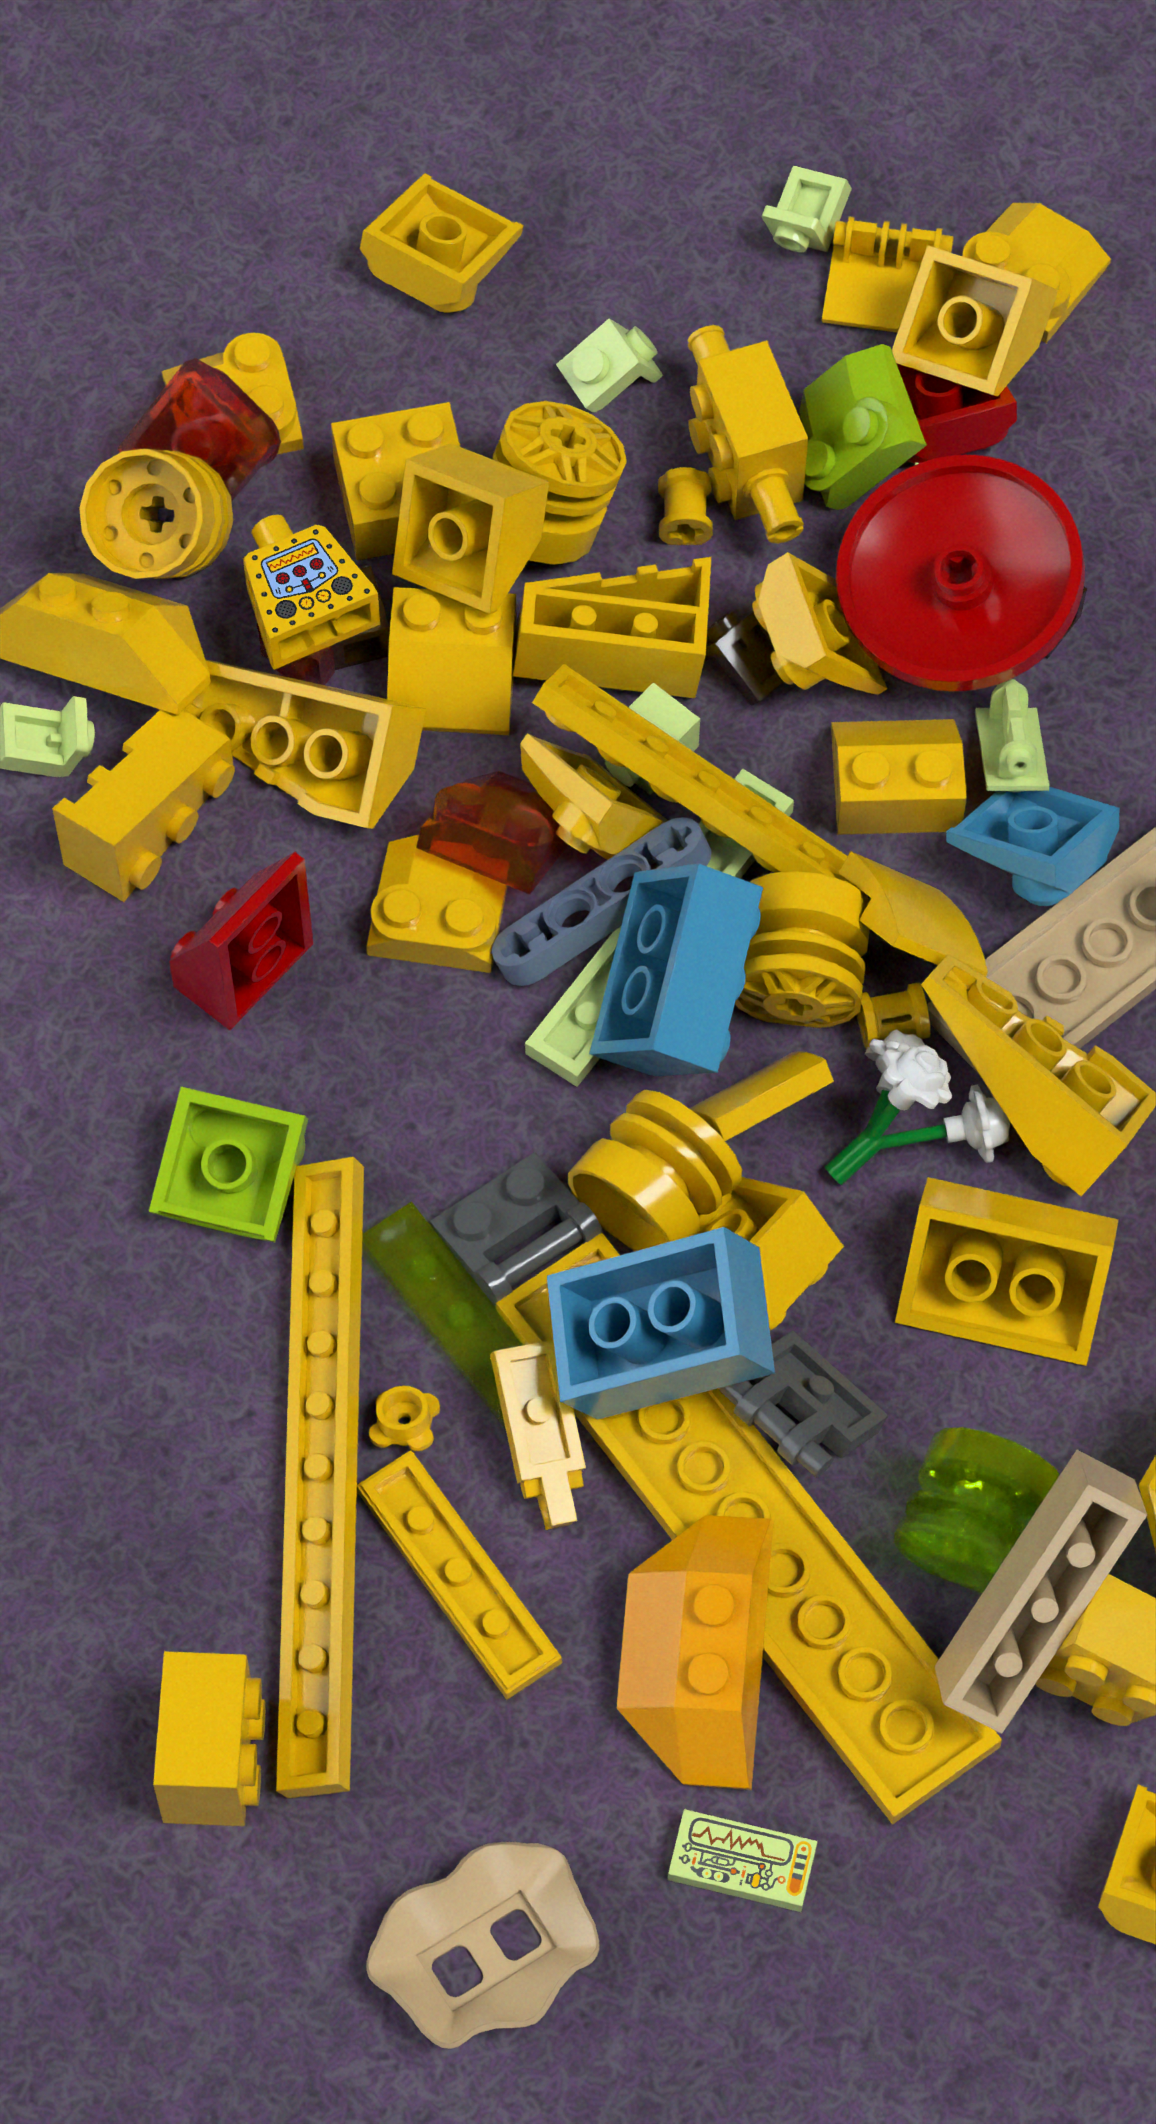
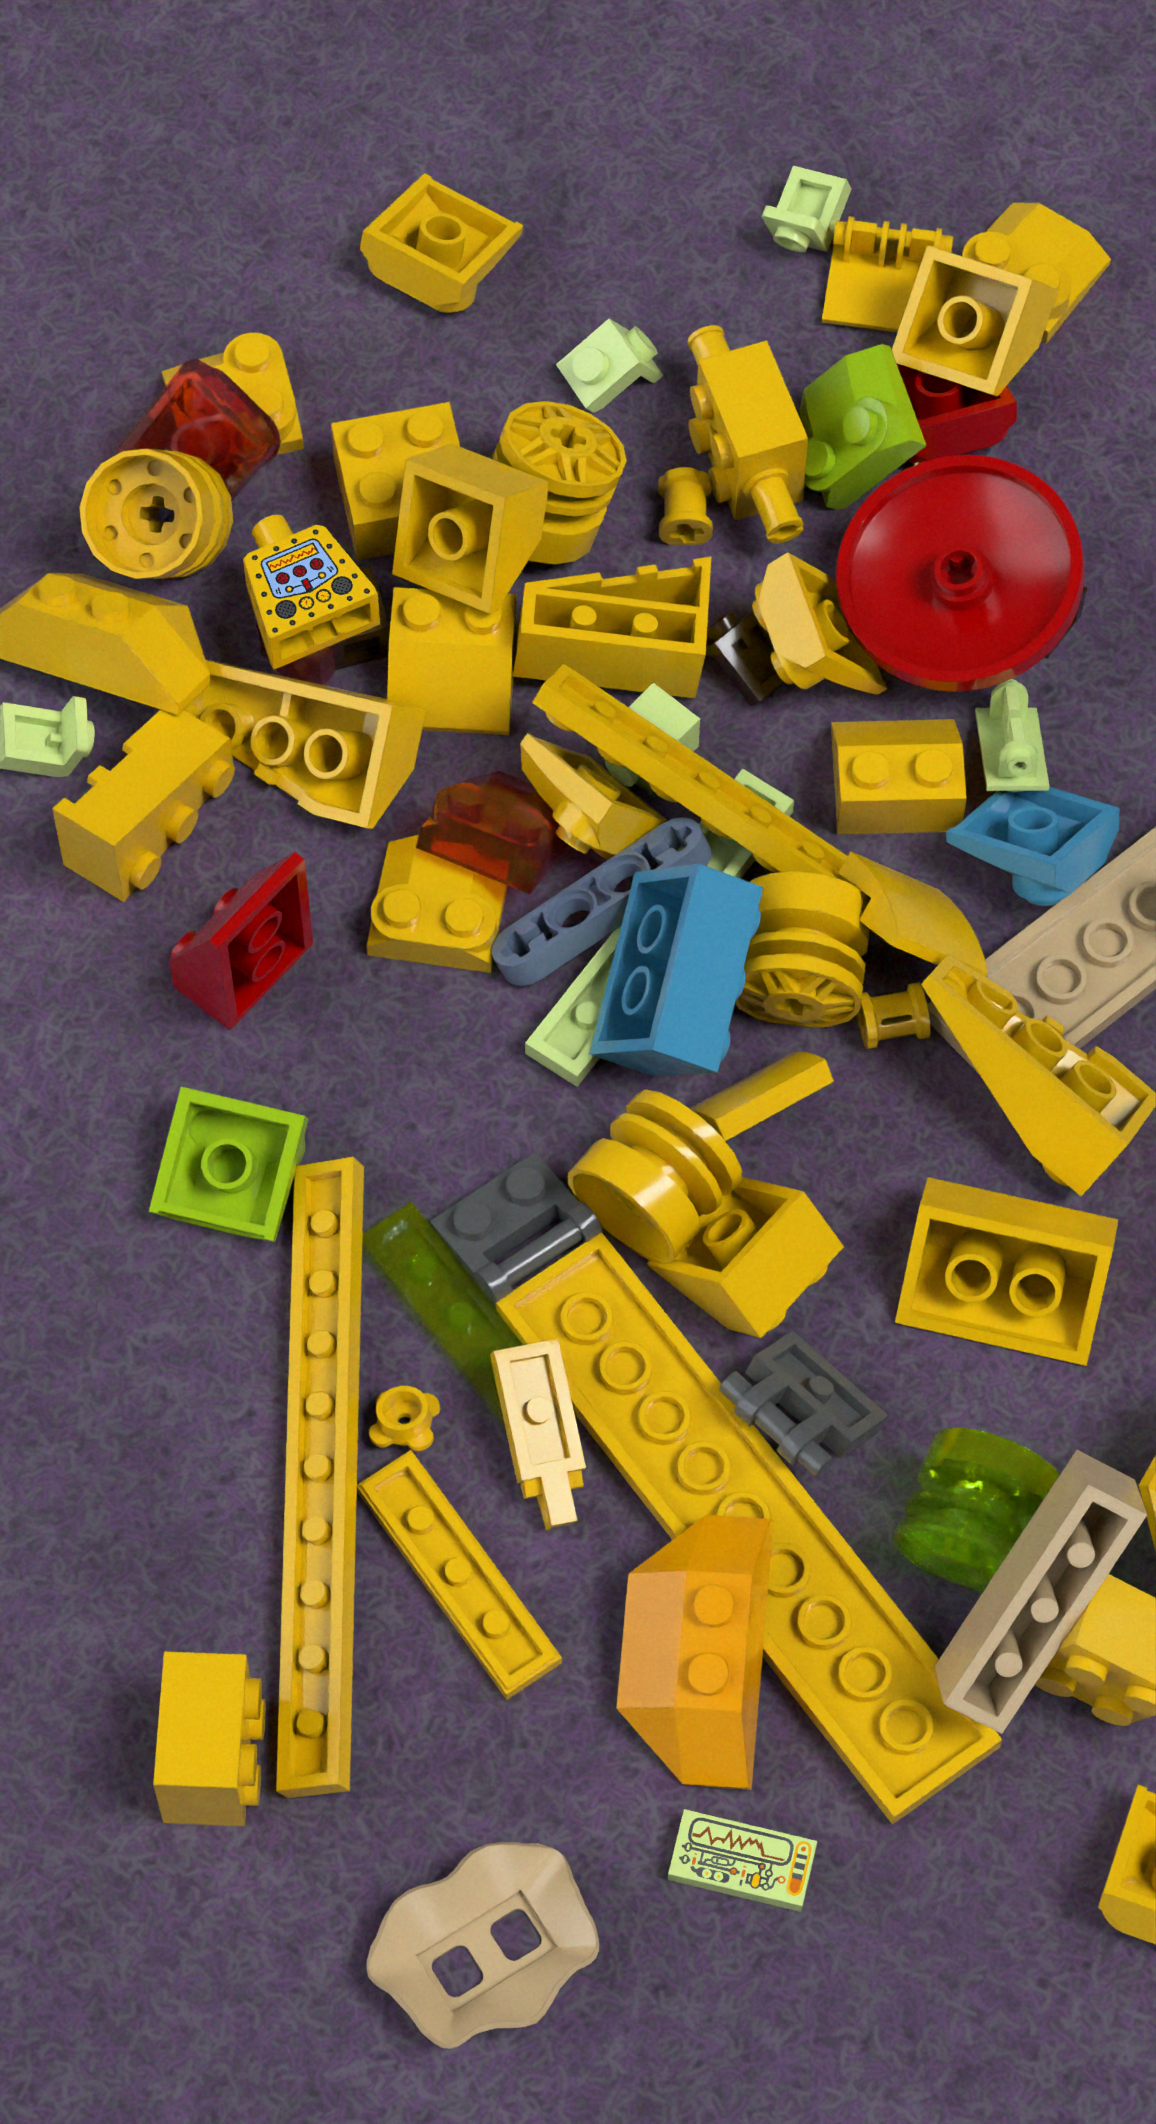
(660, 1324): dark azure brick -> none
(917, 1074): white plant -> none

